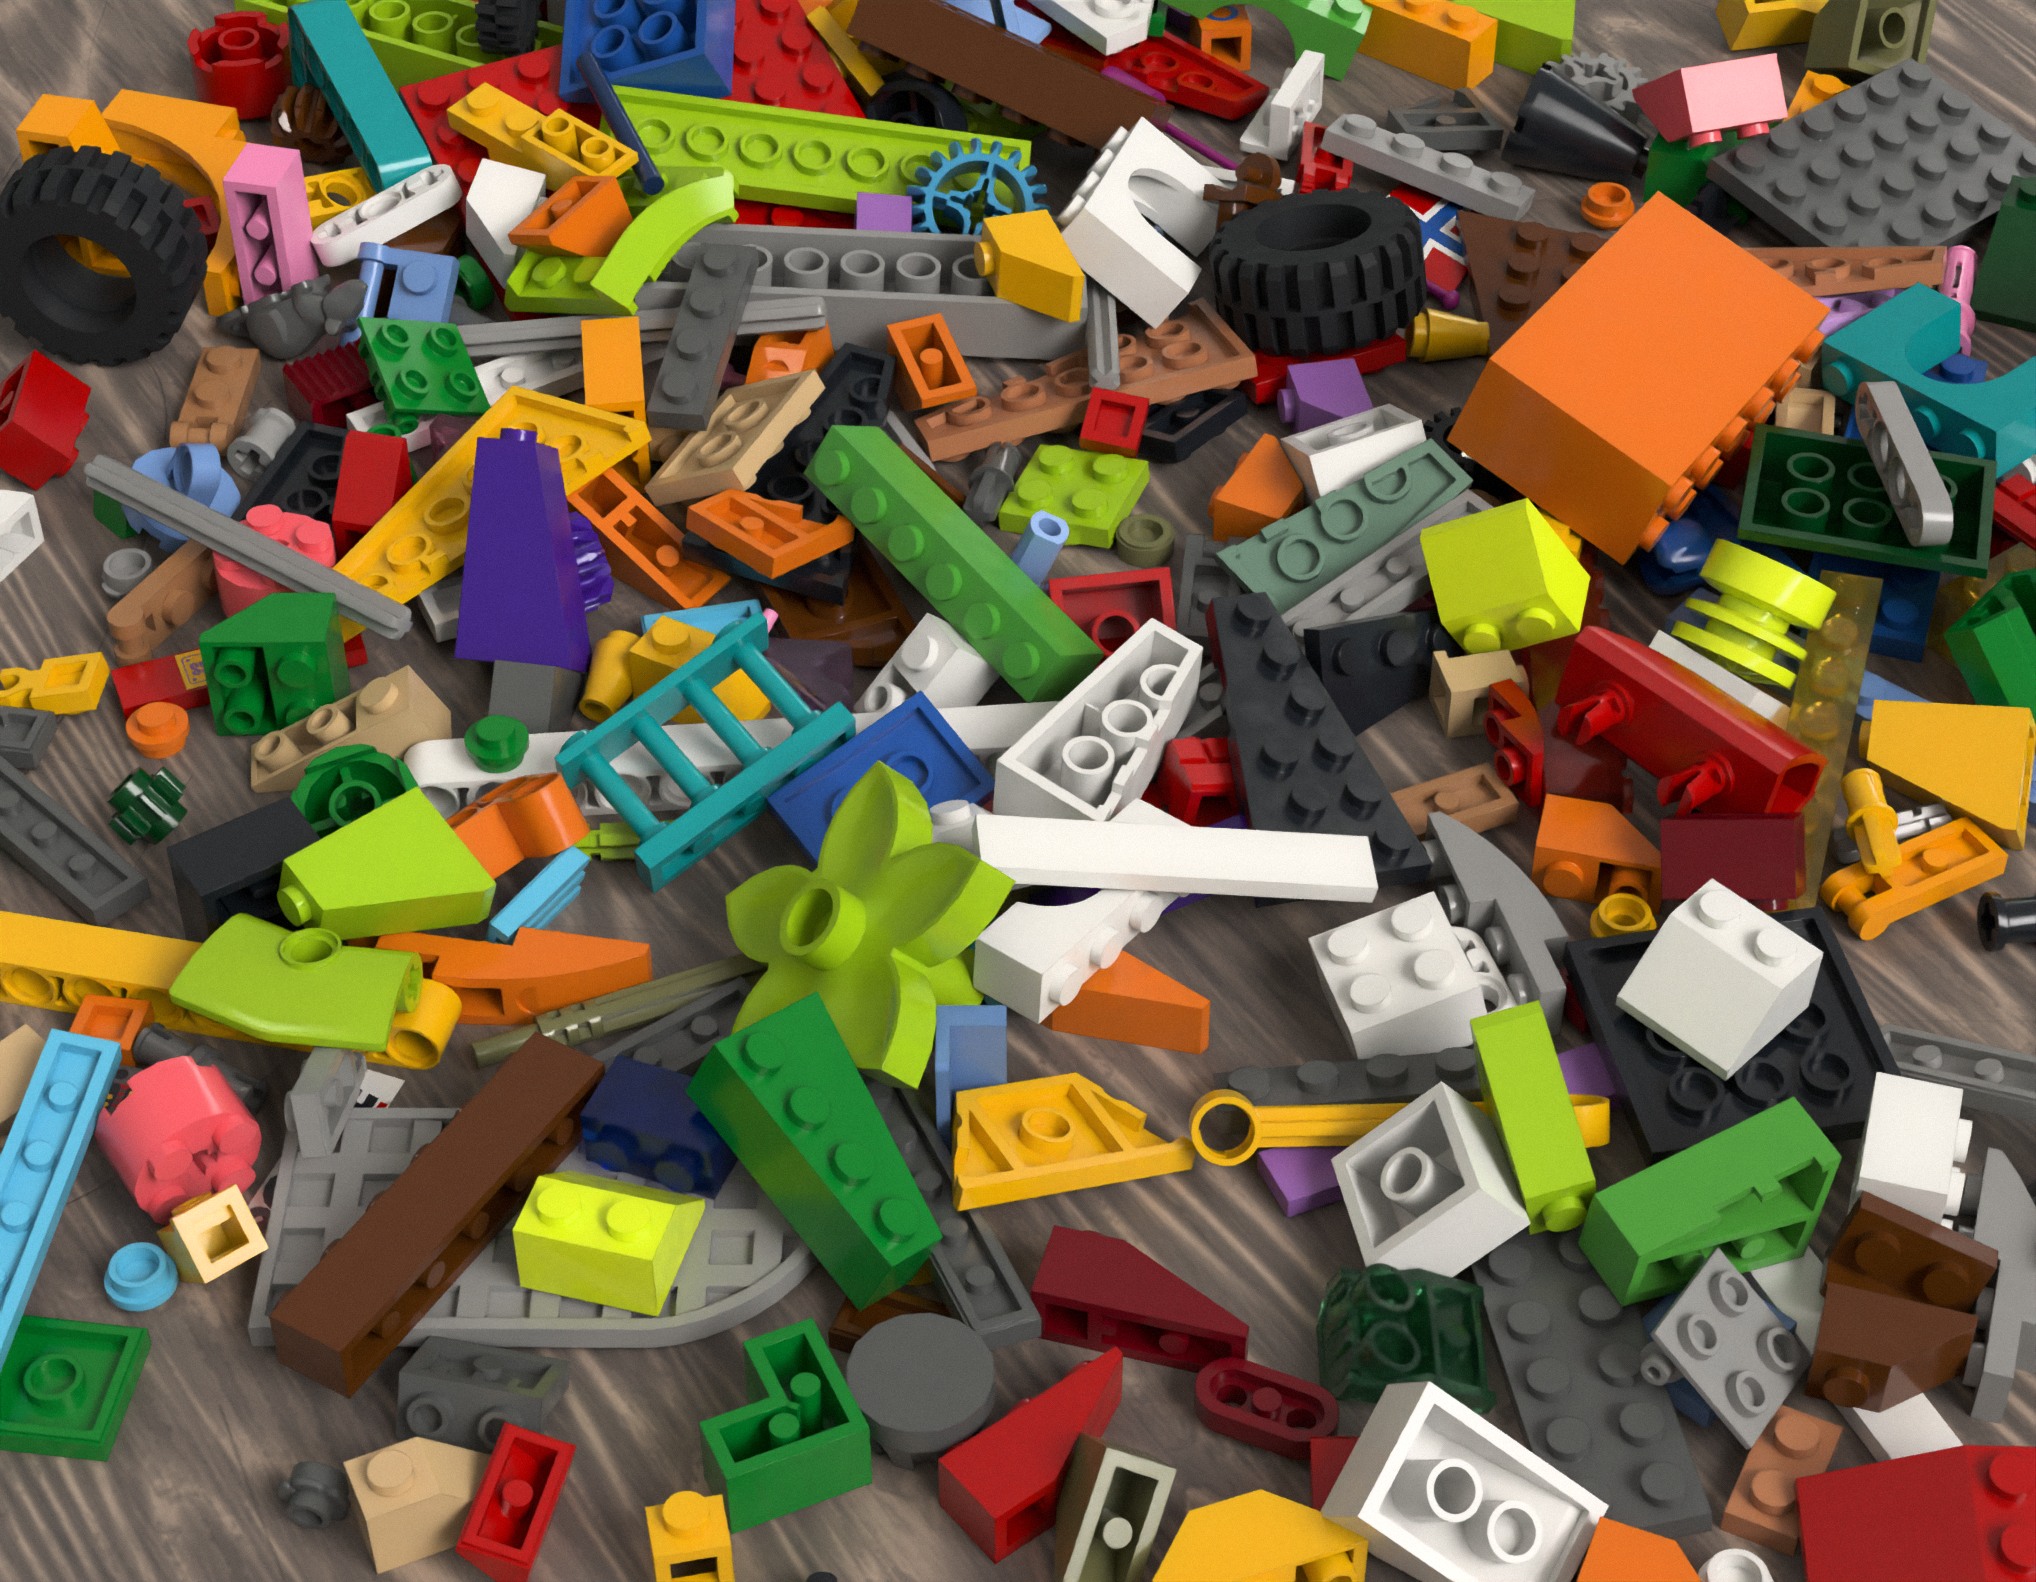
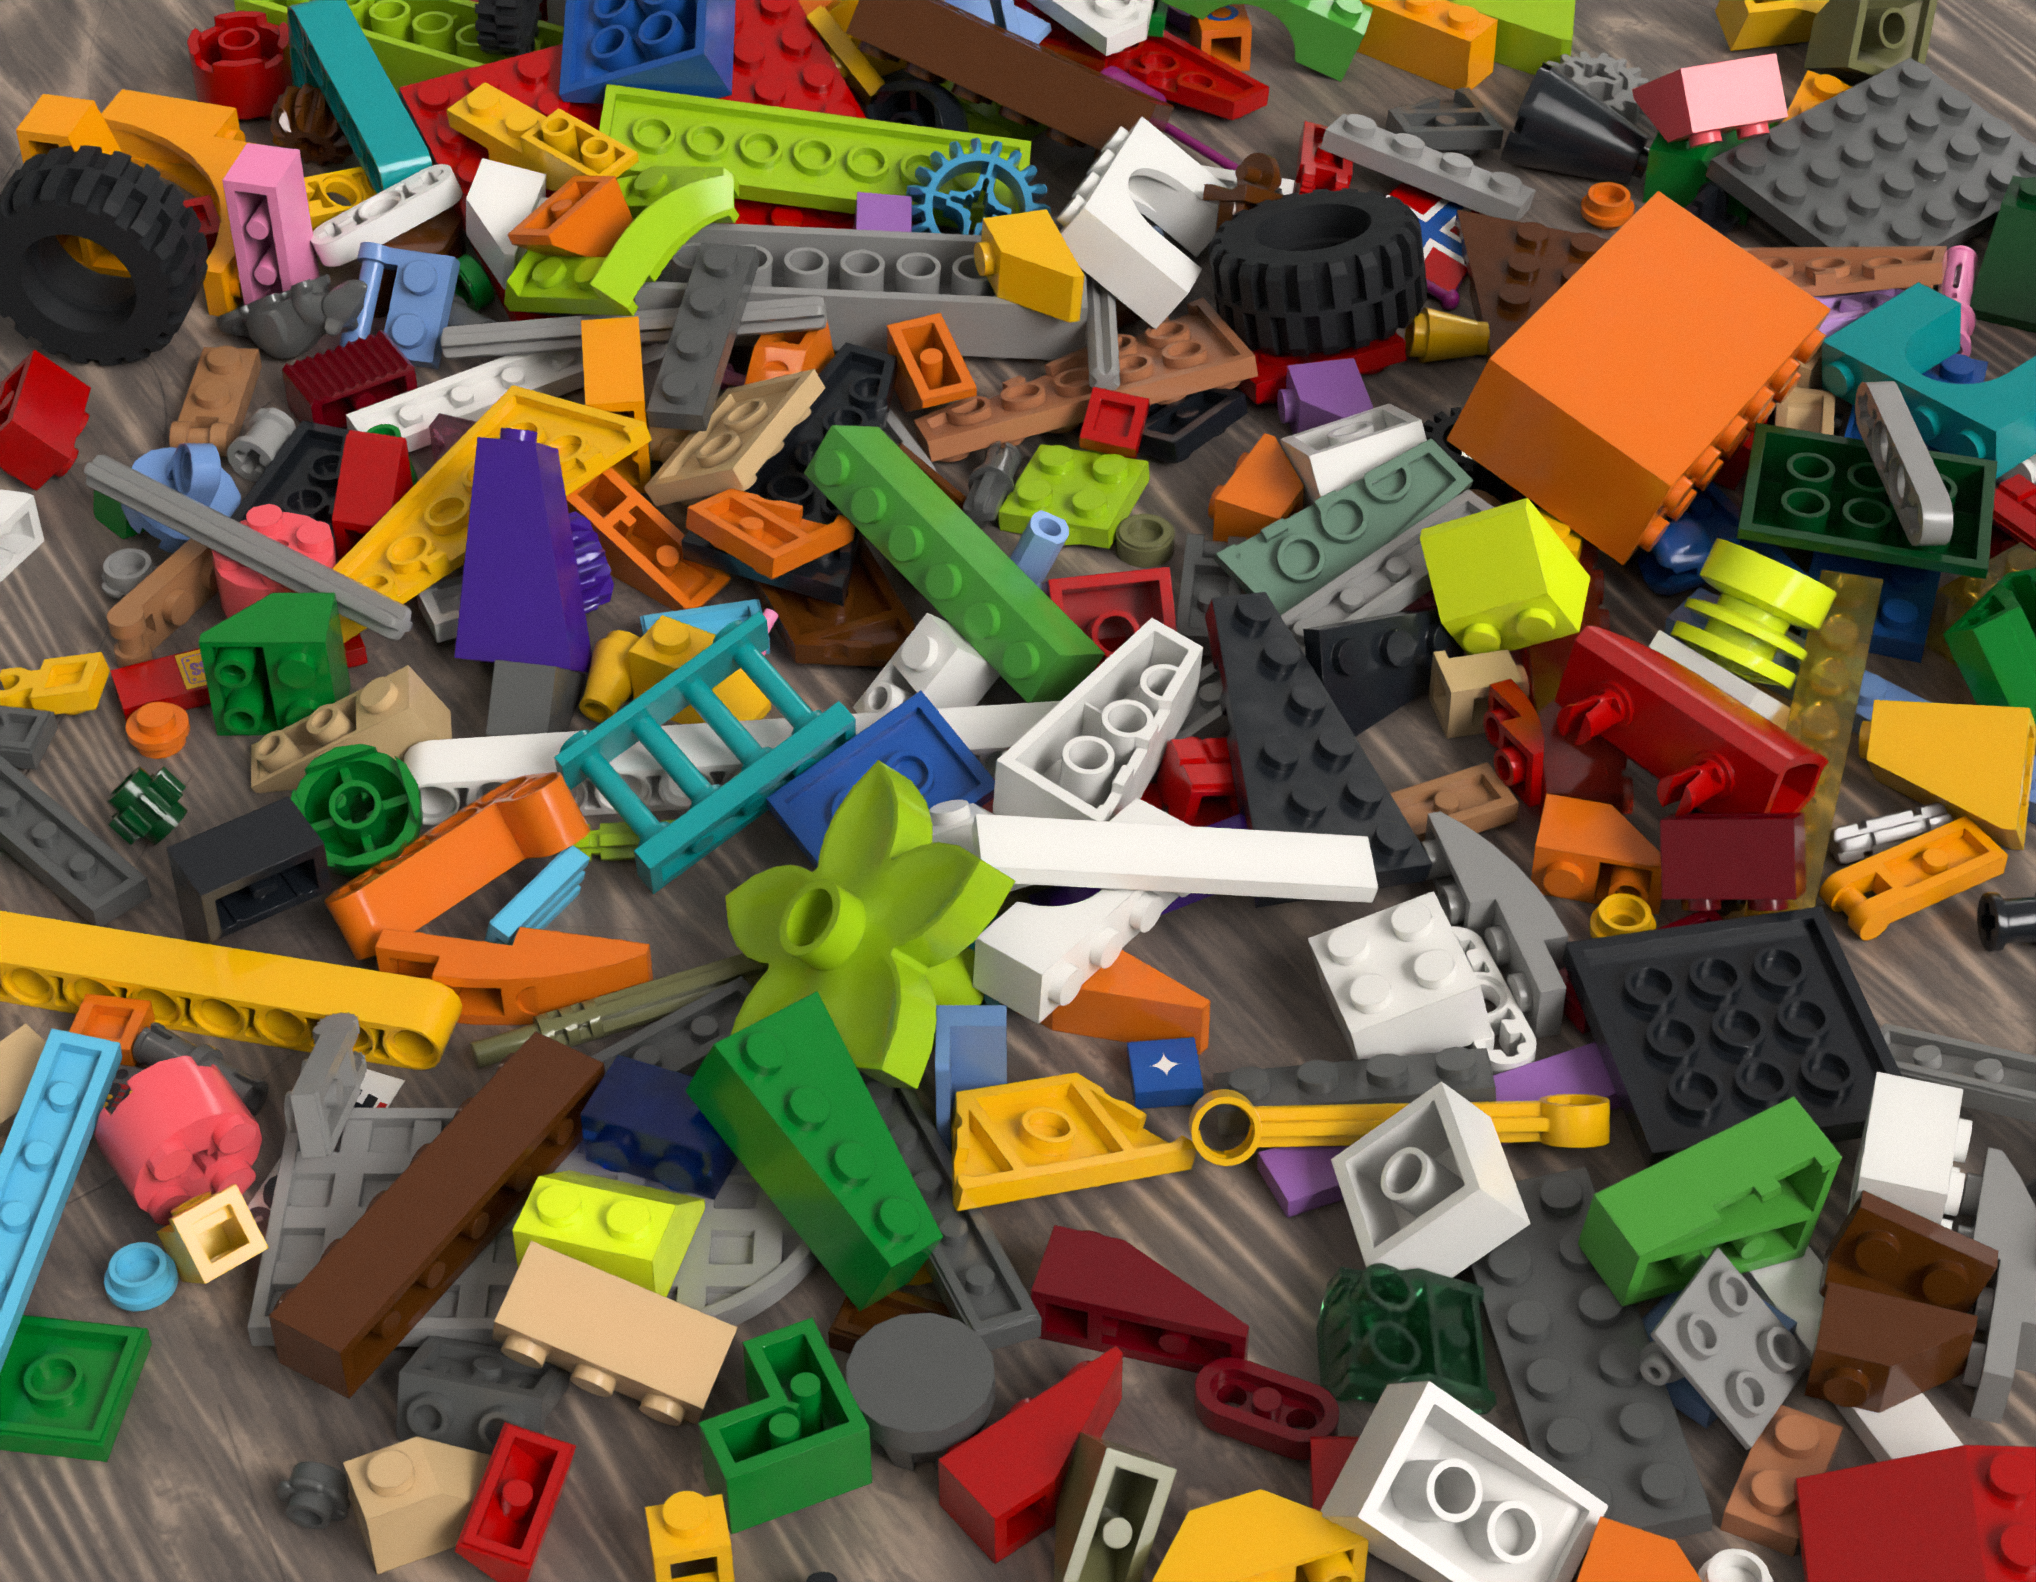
(298, 985): lime panel -> none
(387, 875): lime slope -> none
(419, 370): green hinge -> none
(497, 743): green plate -> none
(612, 1335): none -> tan brick
(619, 121): dark blue bar -> none
(815, 669): clear purple slope -> none
(1164, 1072): none -> blue tile
(1282, 115): white bracket -> none
(1533, 1116): lime slope -> none
(1721, 979): white slope -> none
(1871, 822): yellow axle -> none

